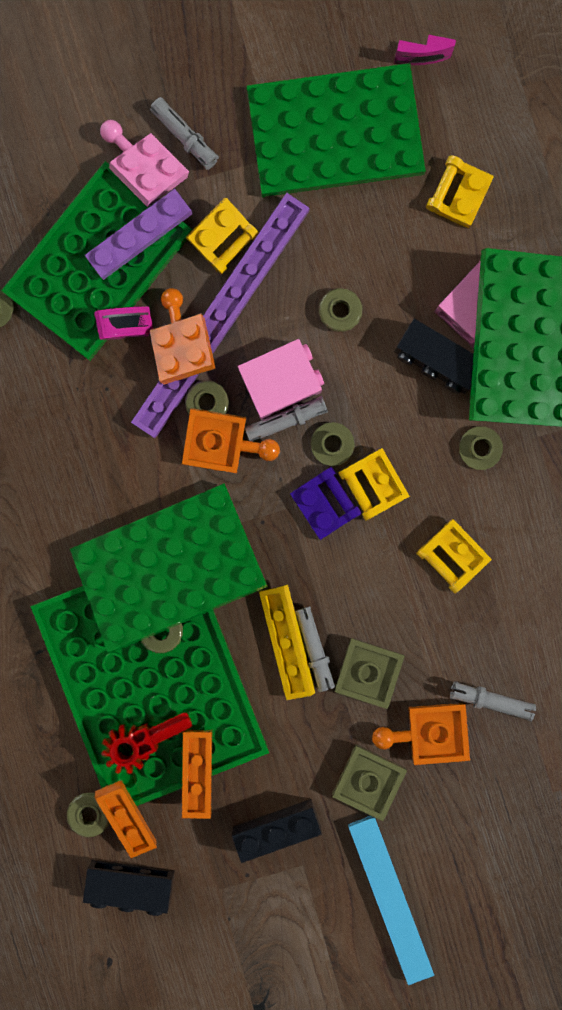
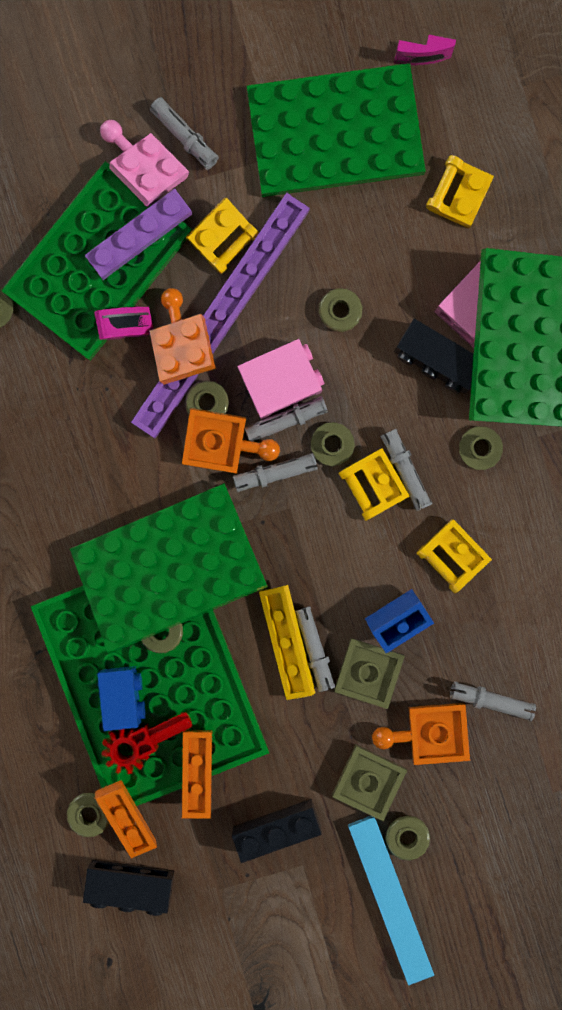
(120, 698): none -> blue brick
(263, 475): none -> light grey pin
(318, 509): dark purple plate -> none
(399, 621): none -> blue brick
(406, 469): none -> light grey pin
(416, 848): none -> olive piece

